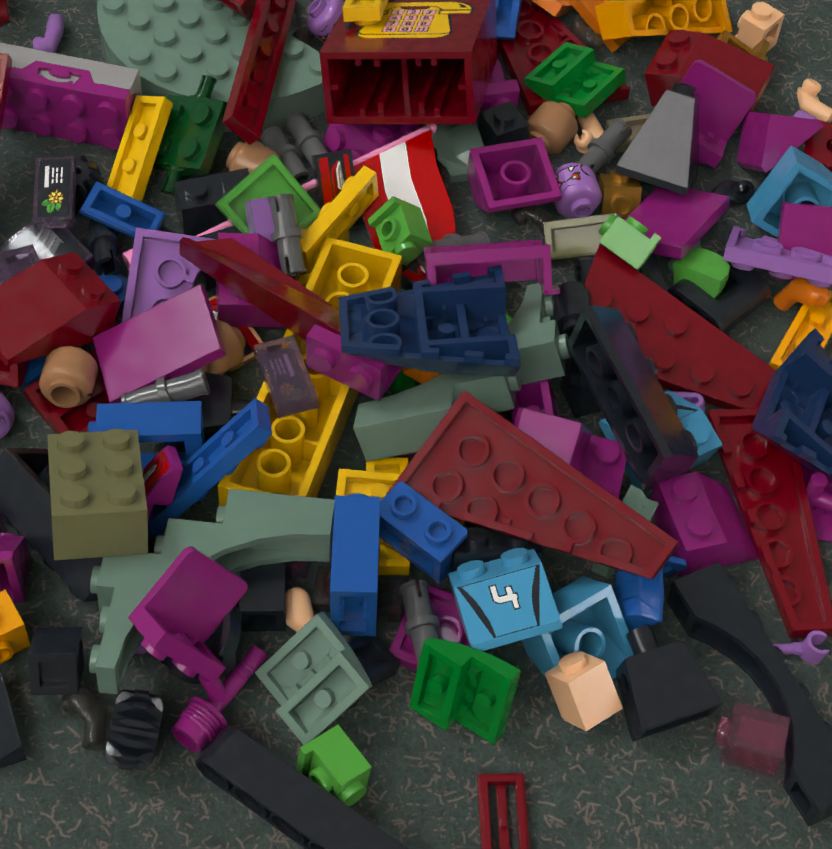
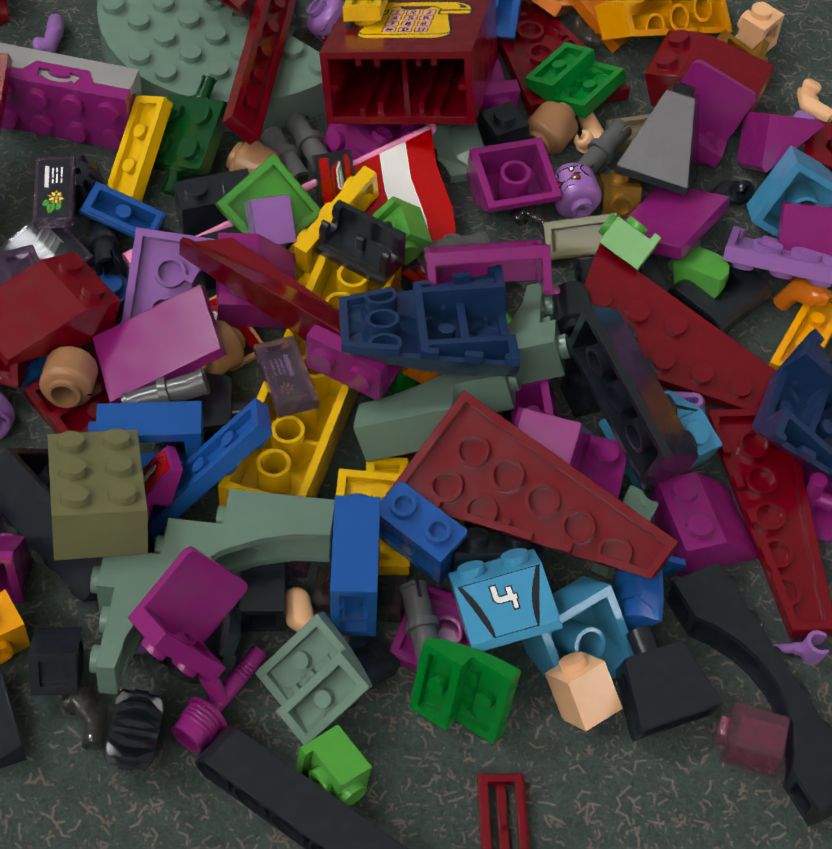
(287, 234): dark grey pin -> none
(362, 243): none -> black hinge

